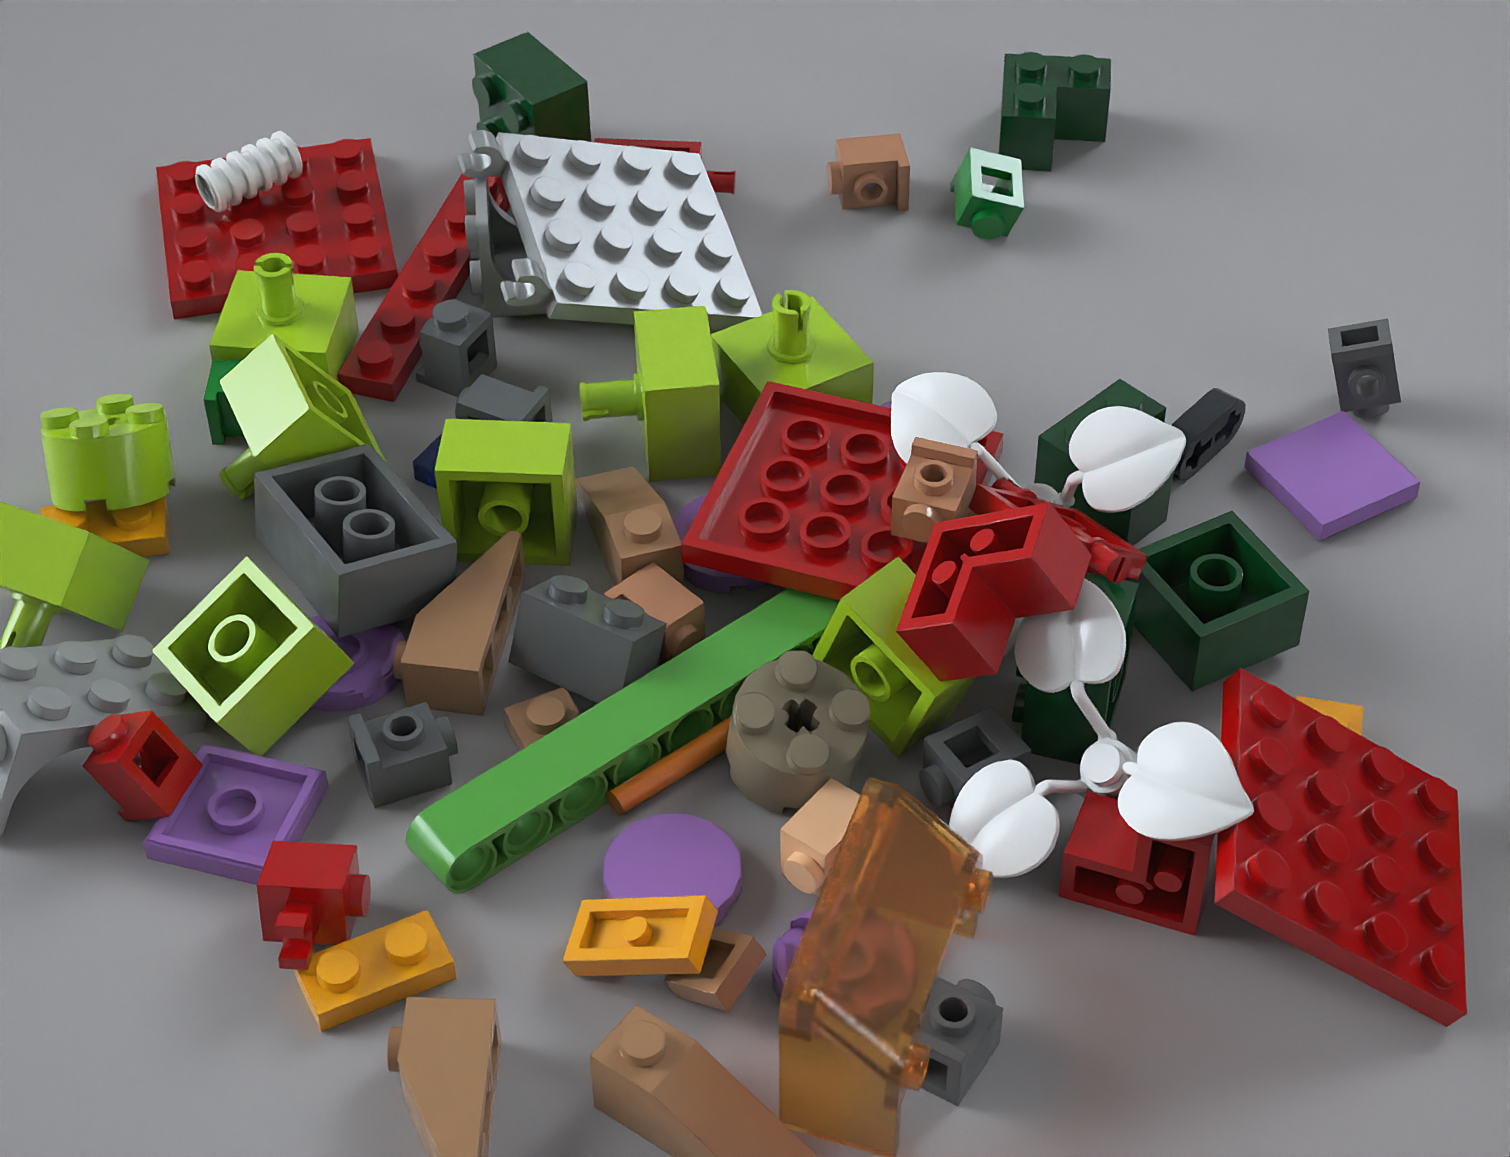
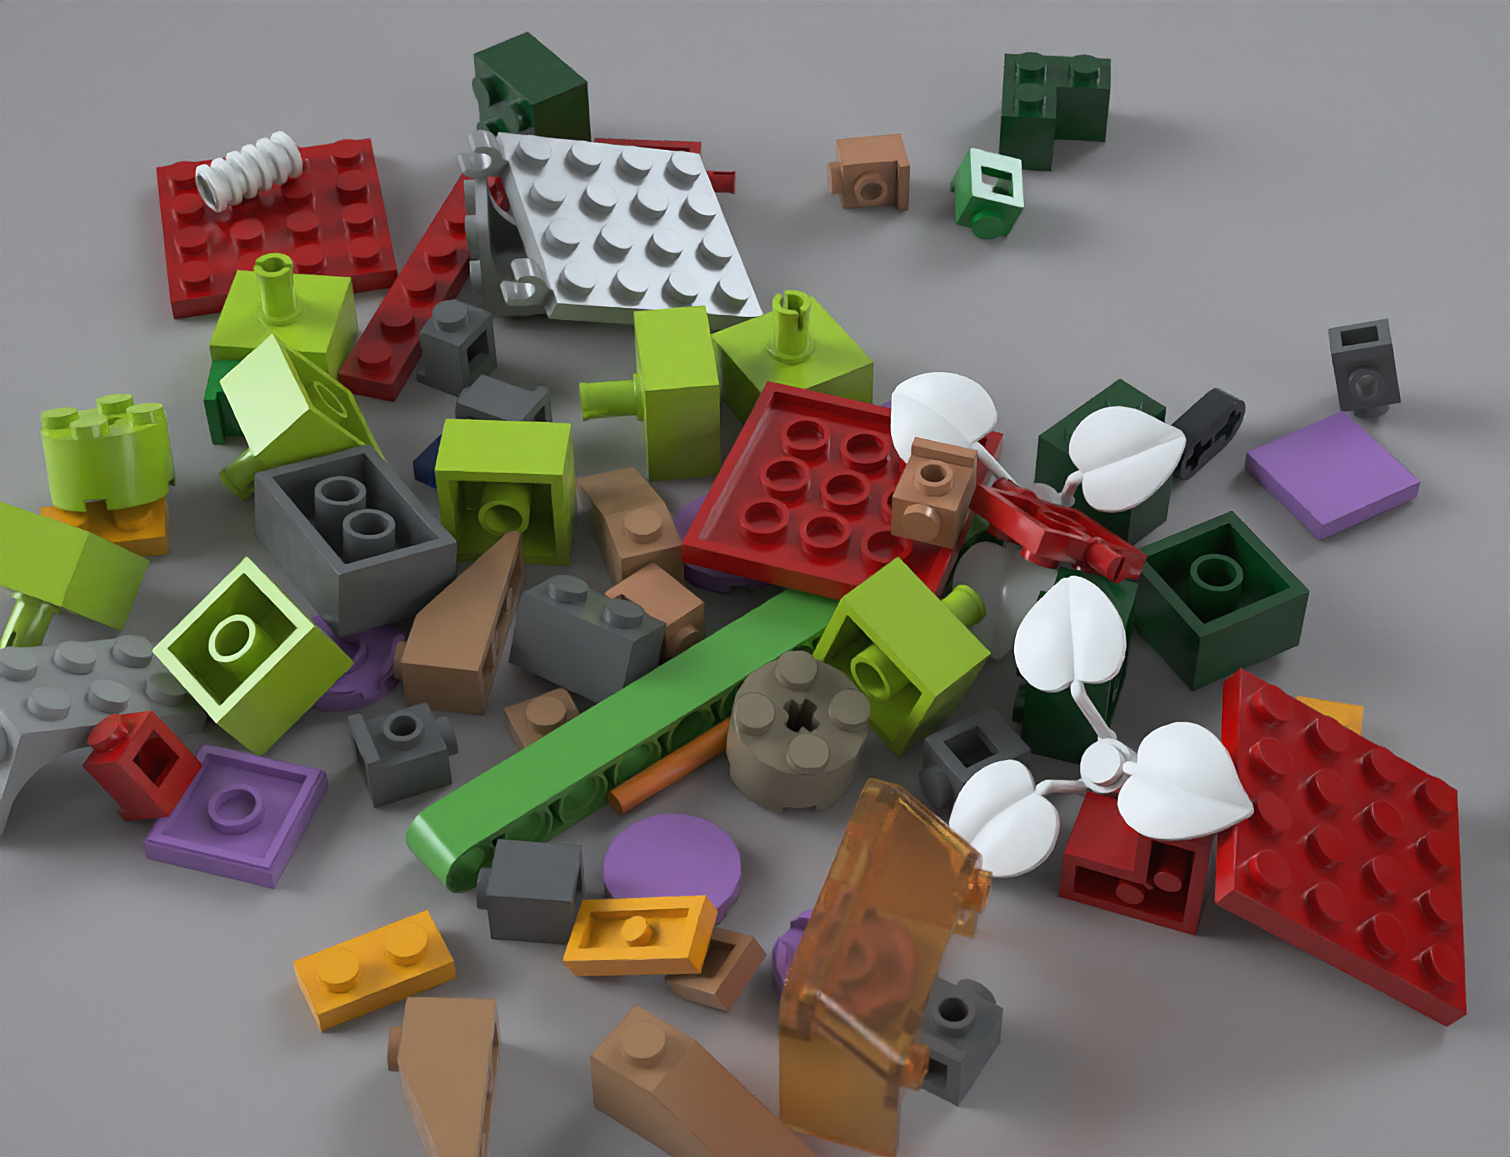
(310, 897): red brick -> none
(532, 891): none -> dark grey brick
(814, 835): light nougat brick -> none
(982, 578): red brick -> none

